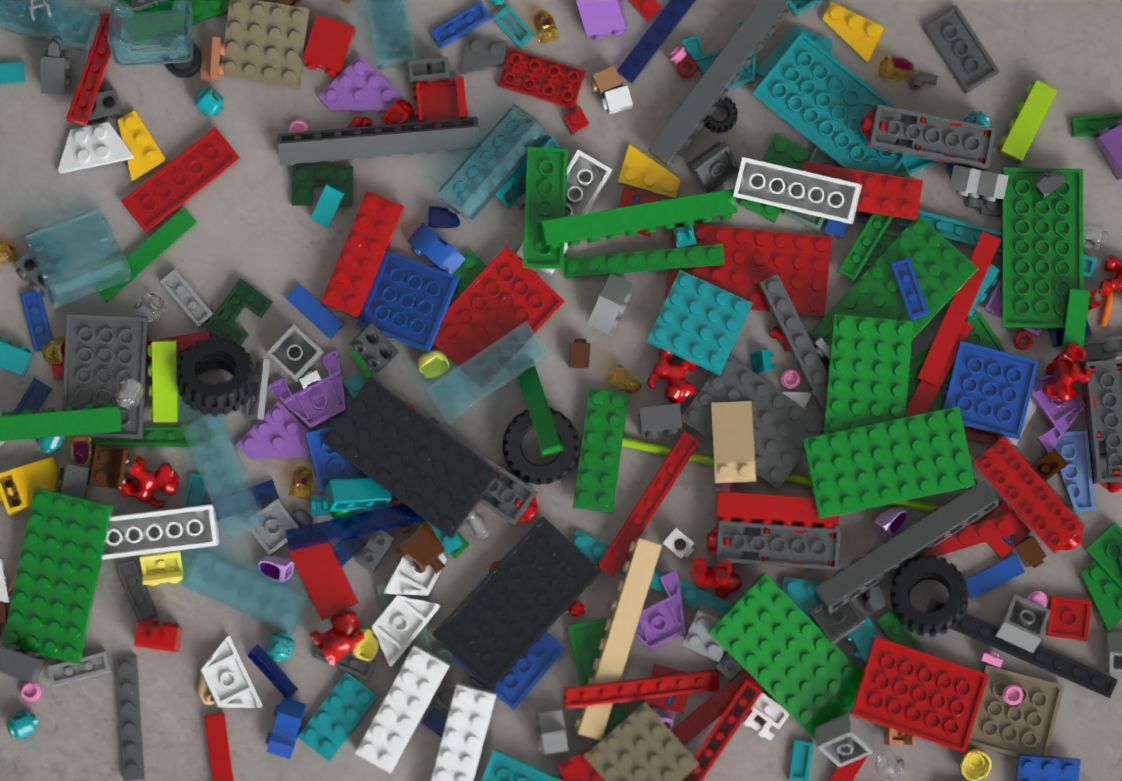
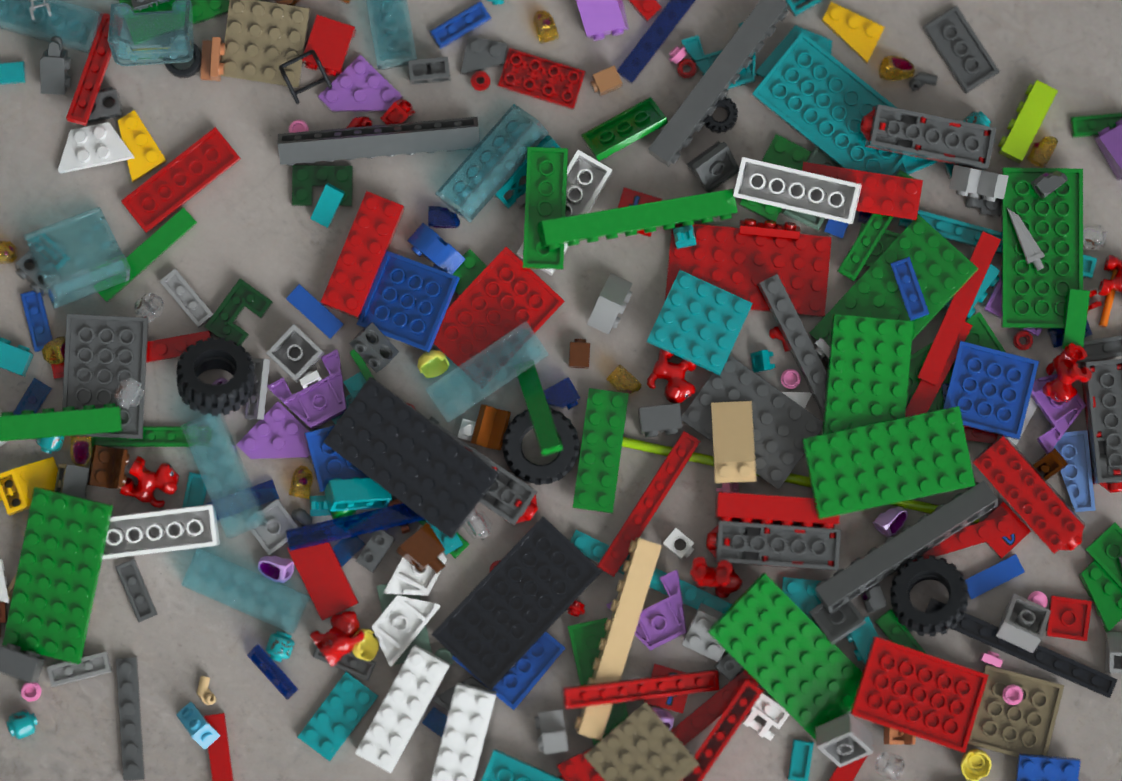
(157, 636): red hinge -> none
(162, 567): light yellow bracket -> none
(164, 381): lime brick -> none
(197, 726): none -> medium azure bracket
(209, 101): teal head -> none
(229, 679): white wing -> none
(286, 727): blue brick -> none
(294, 93): none -> black piece
(440, 100): red panel -> none
(466, 429): none -> white plate
(480, 87): none -> red plate
(490, 427): none -> dark orange panel
(502, 14): teal tile -> none
(562, 395): none -> clear blue slope
(576, 120): red plate -> none
(617, 100): white brick -> none
(624, 129): none -> green plate
(644, 261): green plate -> none
(646, 174): yellow wing -> none
(769, 228): none -> red plate
(1029, 246): none -> light grey bar
(1030, 552): reddish brown brick -> none
(1042, 151): none -> clear yellow rock

